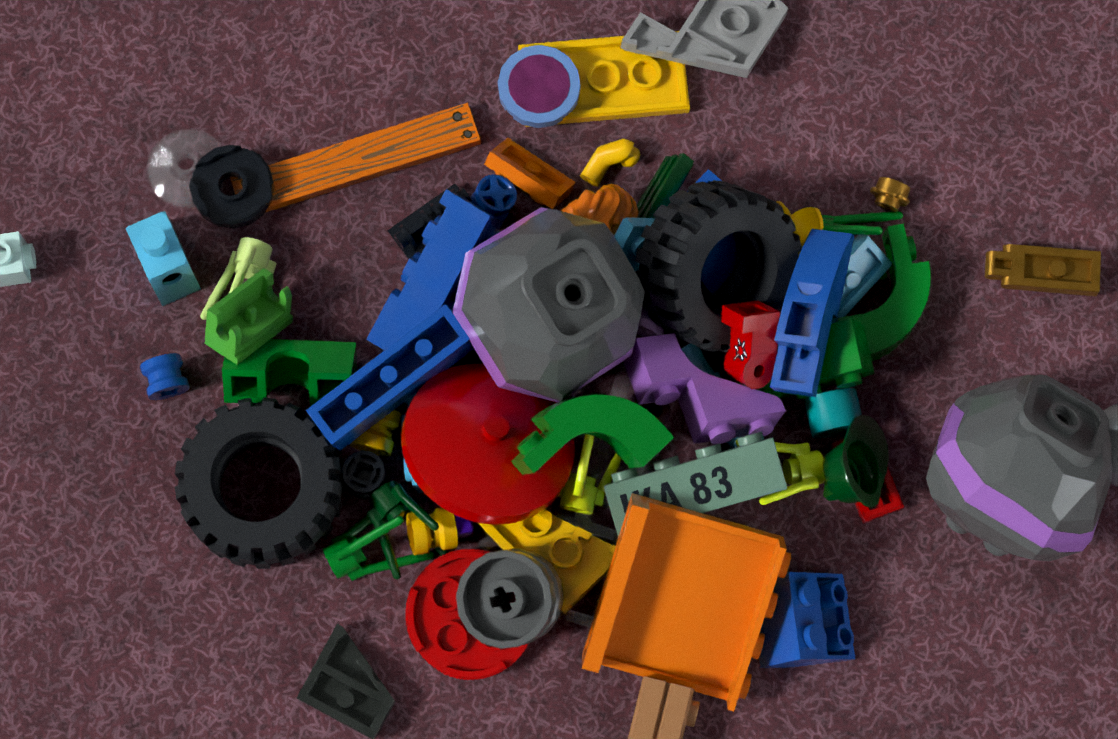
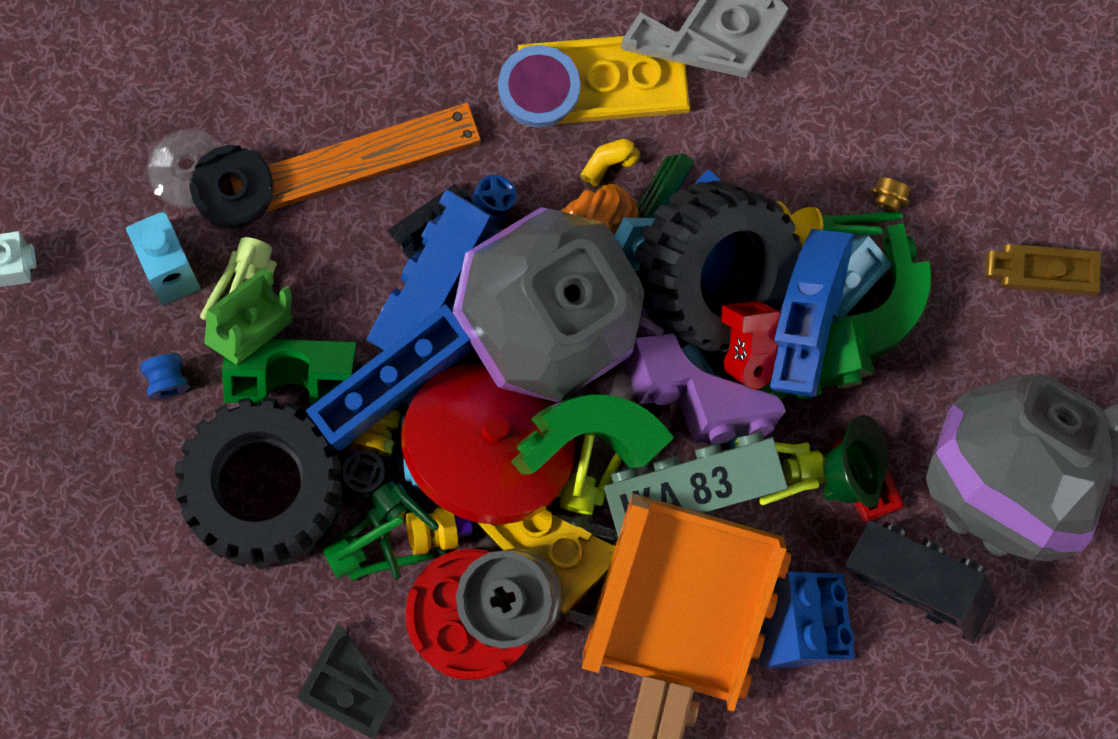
(529, 173): orange plate -> none
(832, 412): teal piece -> none
(923, 577): none -> black wedge

